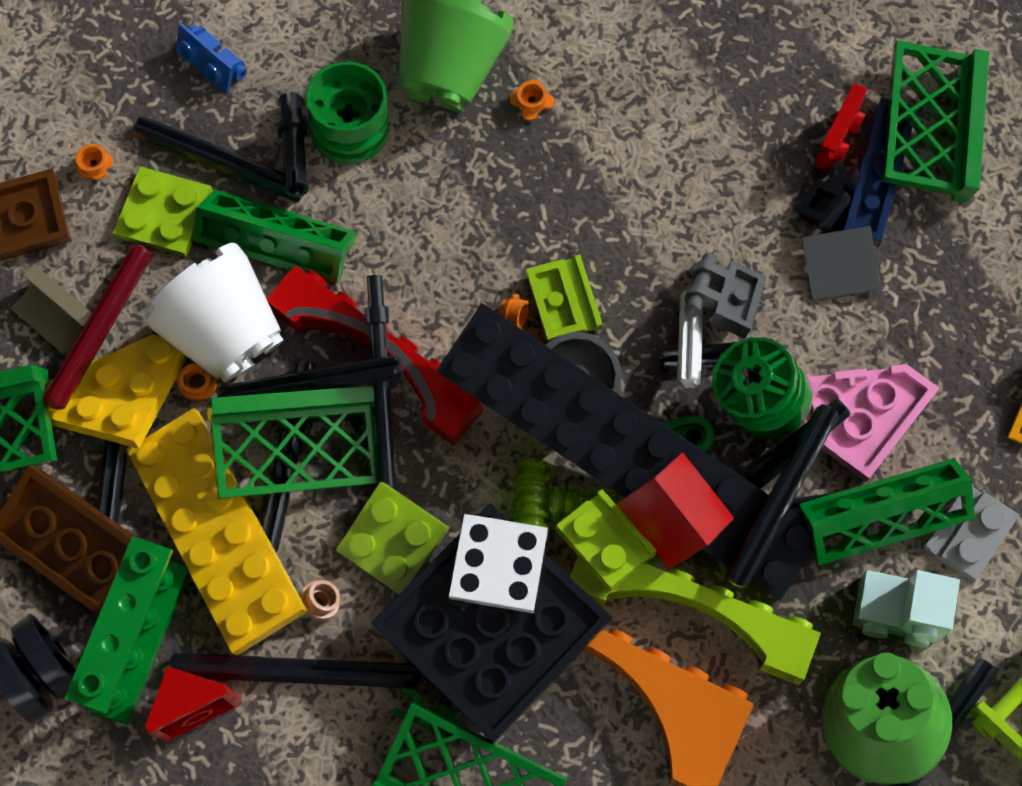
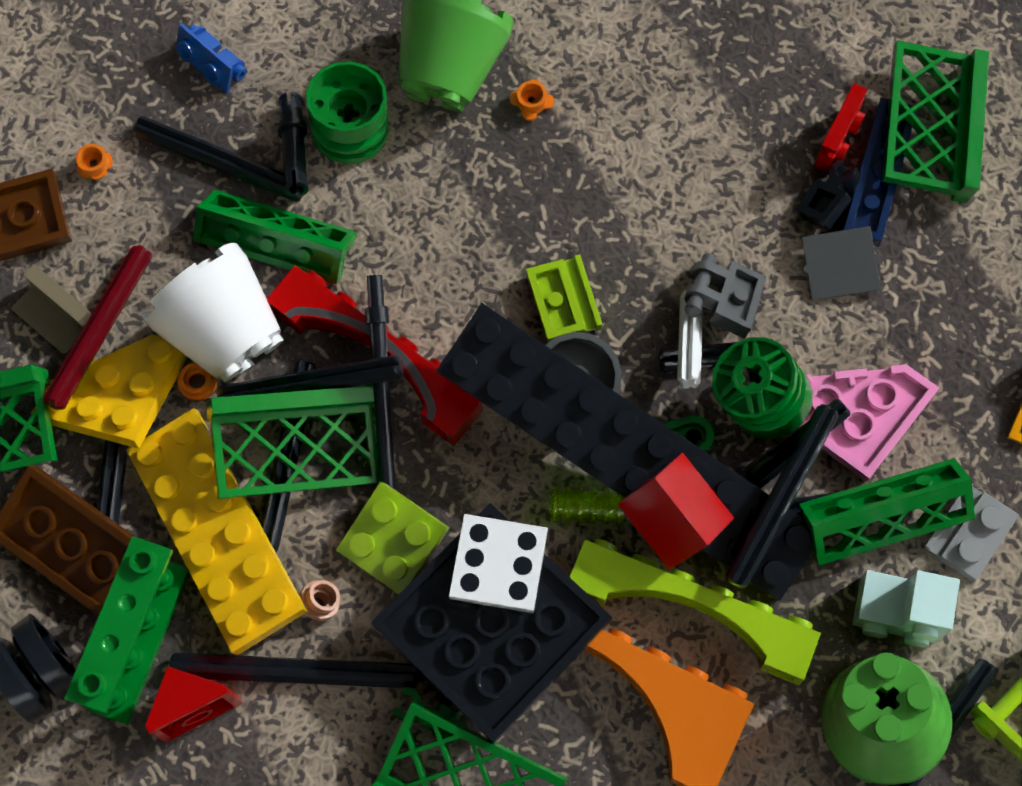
(161, 211): lime plate -> none
(515, 310): orange plate -> none
(531, 492): clear neon green piece -> none
(605, 540): lime plate -> none

